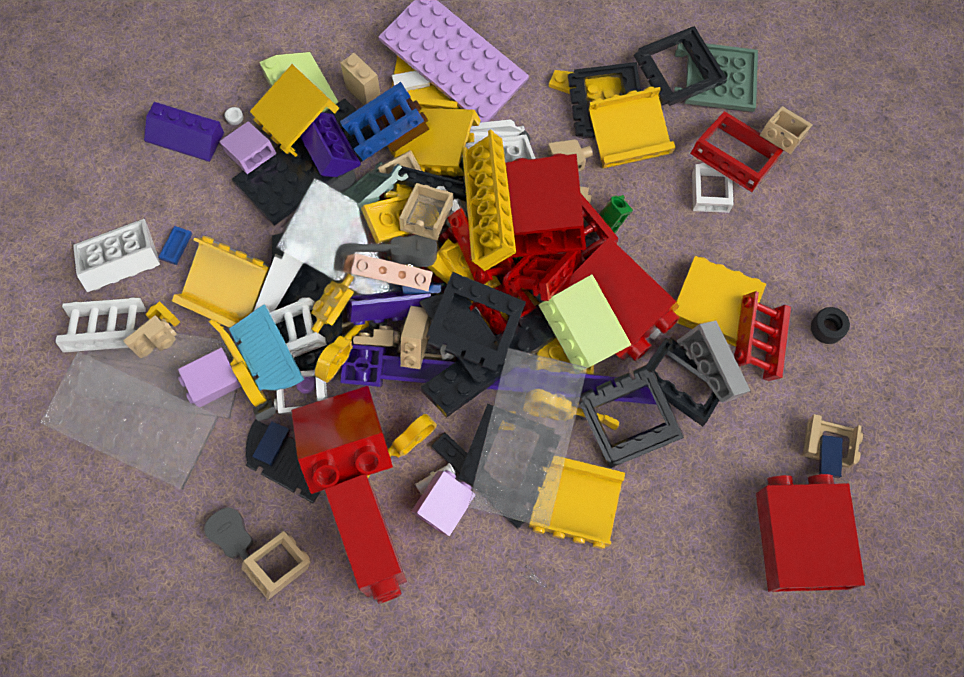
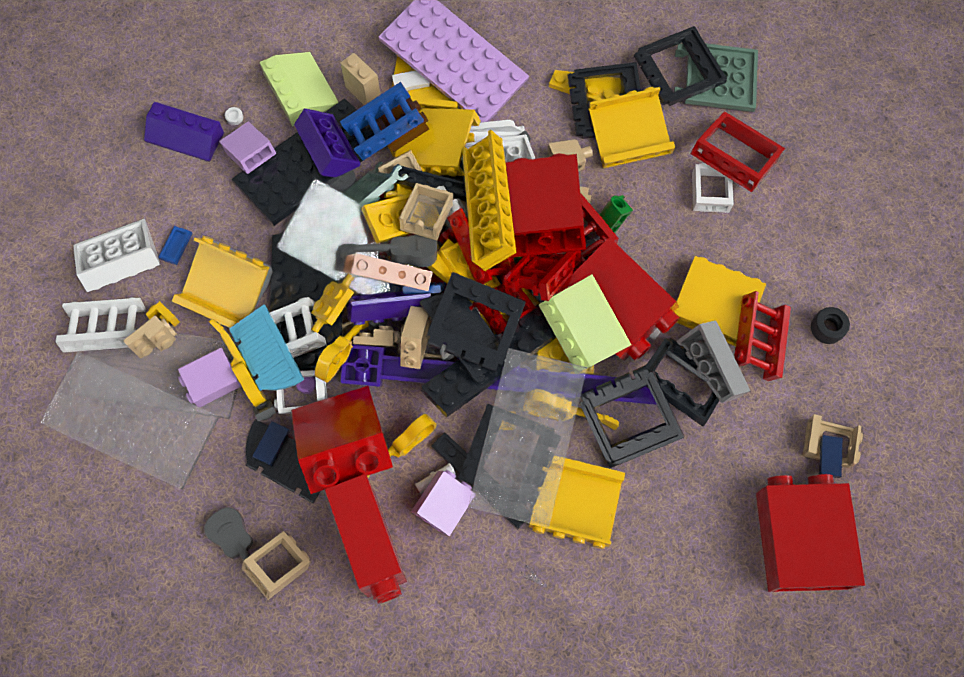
(278, 280): white wedge -> none
(290, 108): yellow panel -> none
(793, 132): tan window -> none

